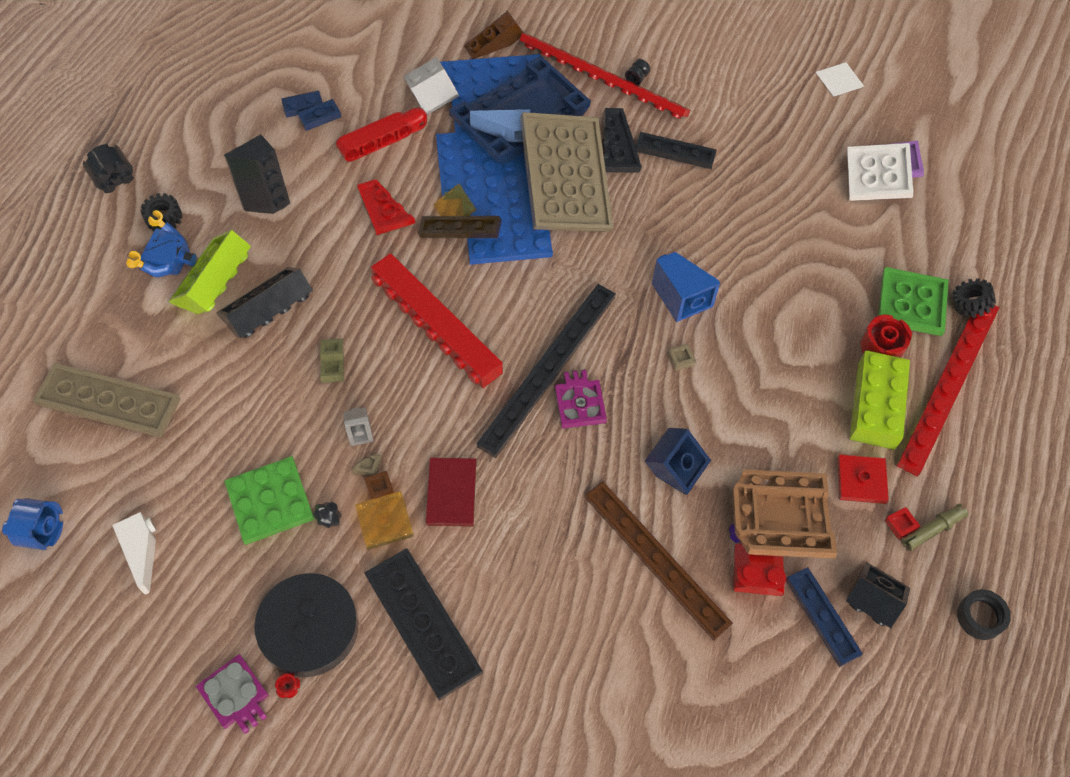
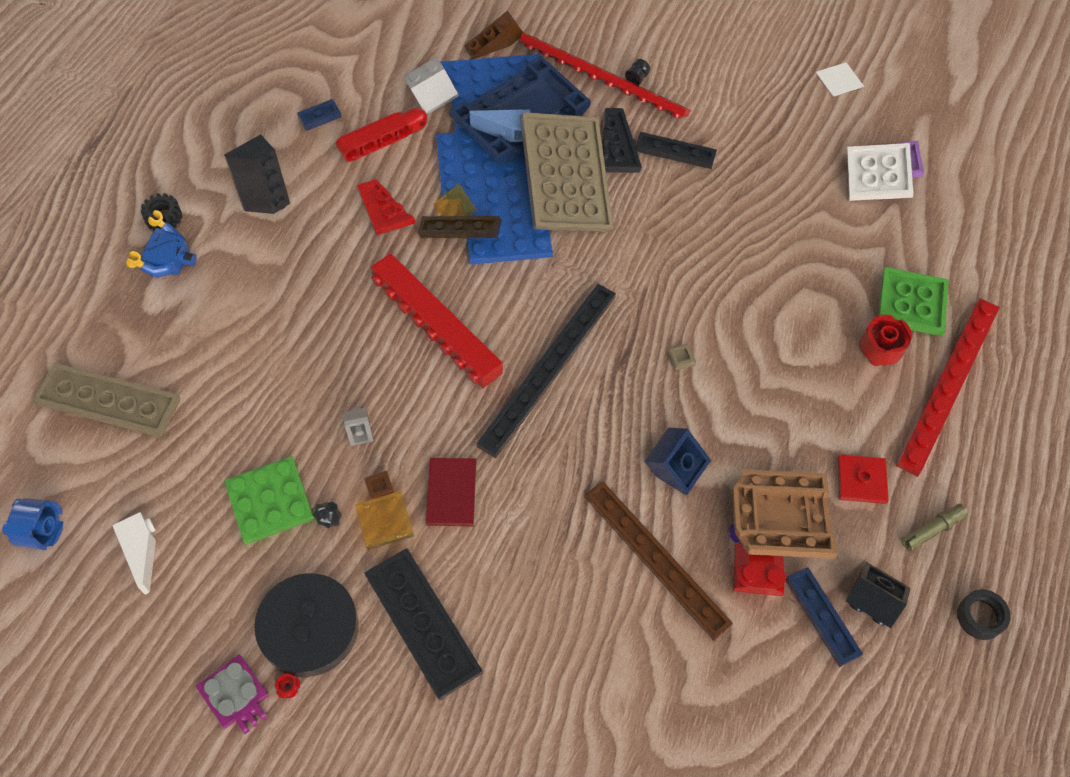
(108, 167): black brick -> none
(211, 273): lime slope -> none
(265, 302): black slope -> none
(300, 102): dark blue plate -> none
(332, 360): olive slope -> none
(368, 466): dark tan tile -> none
(580, 401): magenta piece -> none
(684, 286): blue slope -> none
(880, 400): lime brick -> none
(902, 523): red plate -> none
(968, 306): black tyre -> none

